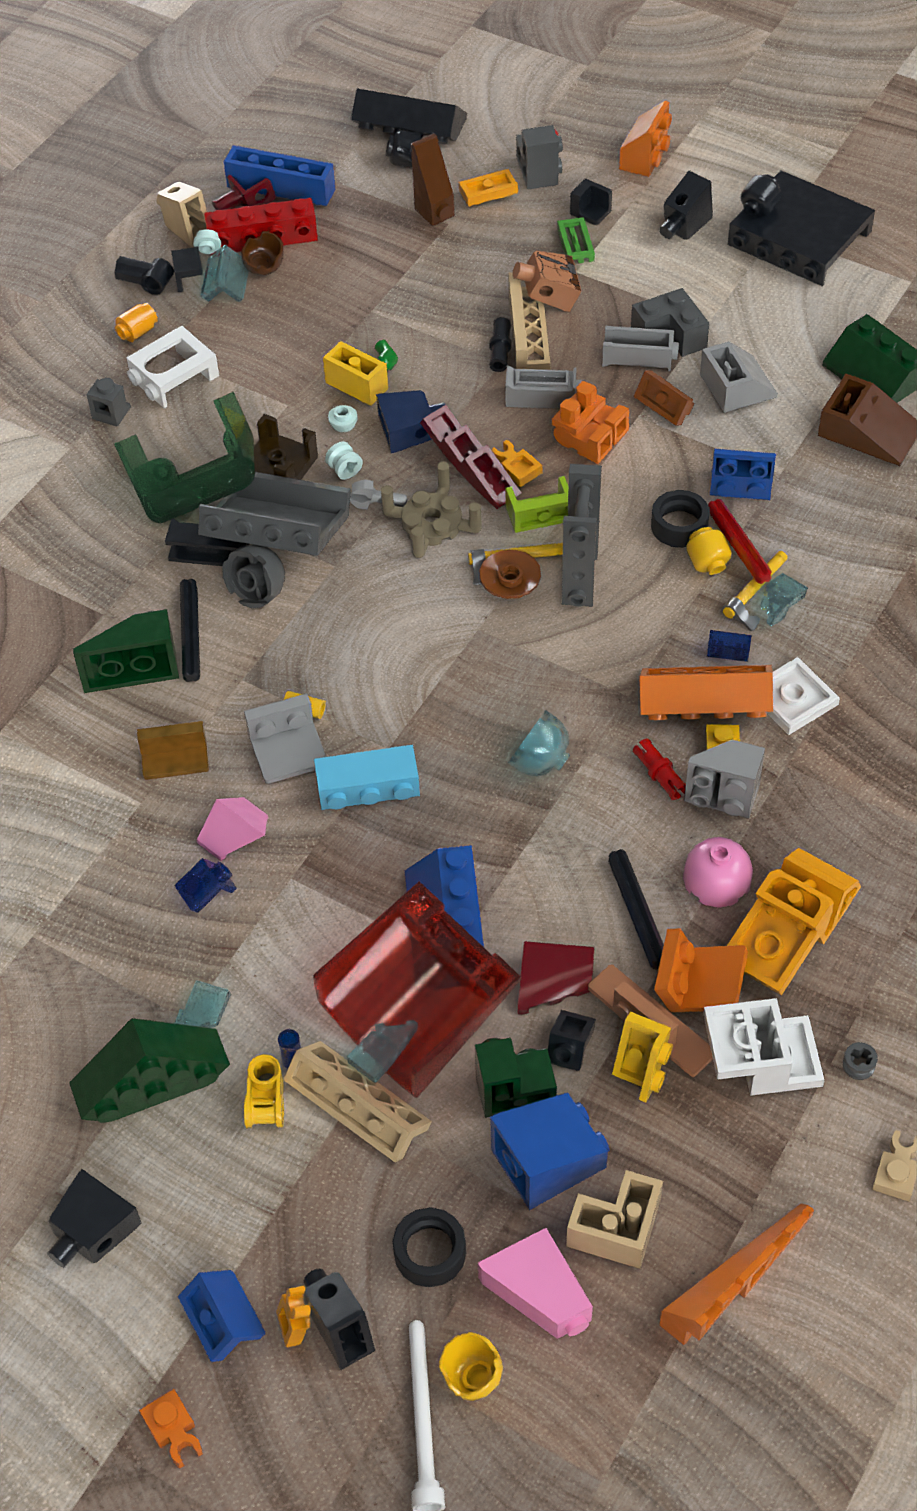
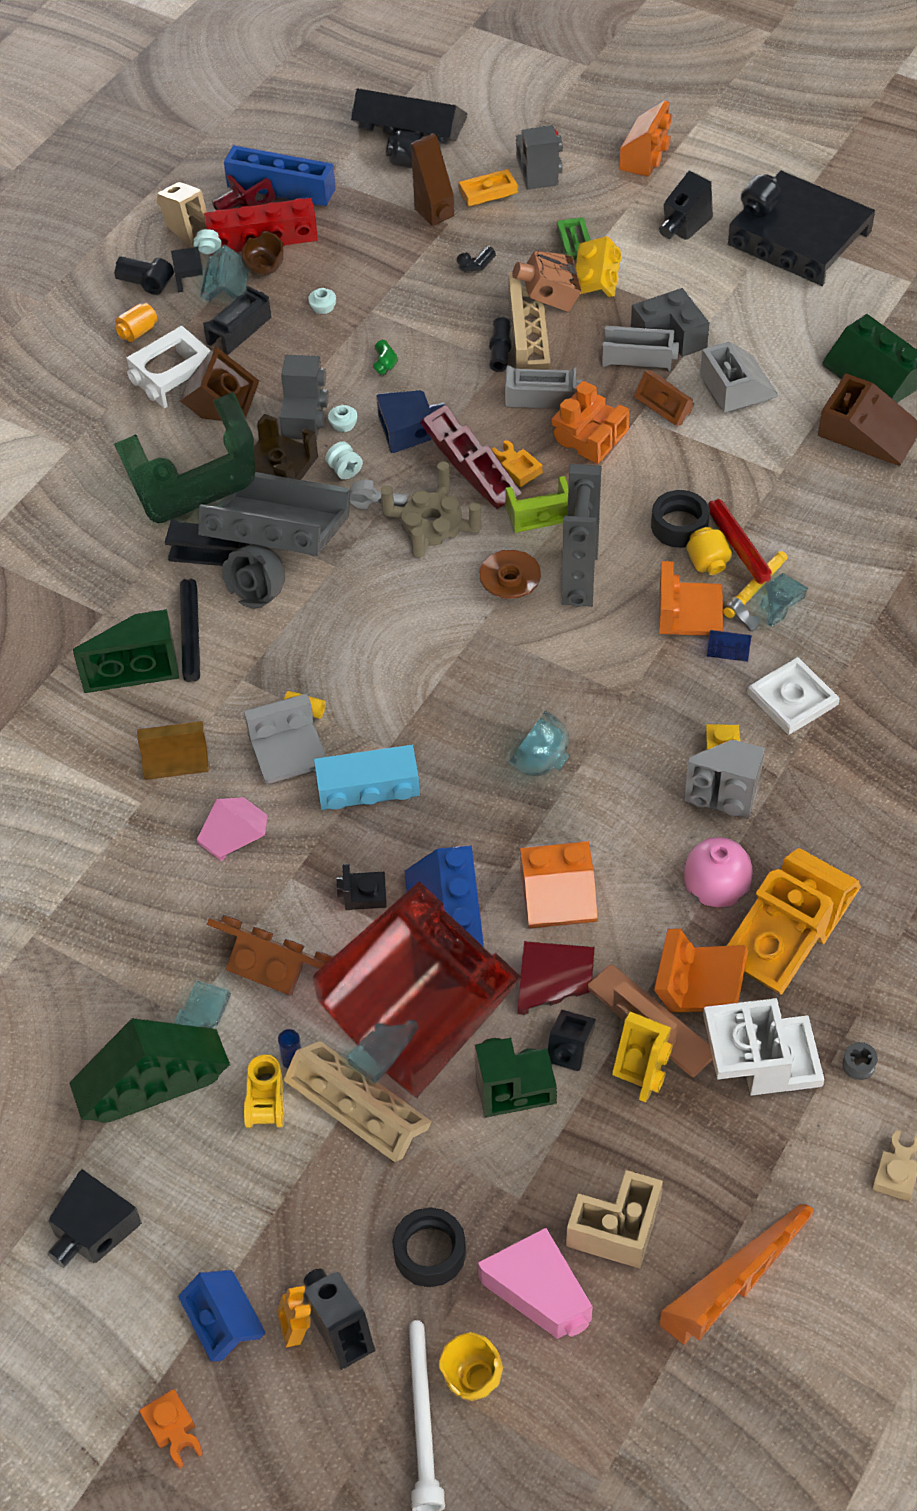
(104, 394): dark grey brick -> none
(204, 883): clear blue bracket -> none
(215, 378): none -> reddish brown slope
(238, 320): none -> black window
(266, 960): none -> dark orange bracket
(303, 395): none -> dark grey brick
(322, 300): none -> light aqua plate
(355, 373): yellow brick -> none
(362, 889): none -> black bracket
(477, 263): none -> black arm
(477, 557): yellow piece -> none
(547, 1147): blue slope -> none
(558, 884): none -> slope
(591, 201): black panel -> none
(598, 265): none -> yellow bracket
(637, 906): black axle -> none
(660, 769): red pin -> none
(688, 606): none -> orange bracket
(706, 690): orange slope -> none
(742, 474): blue slope -> none

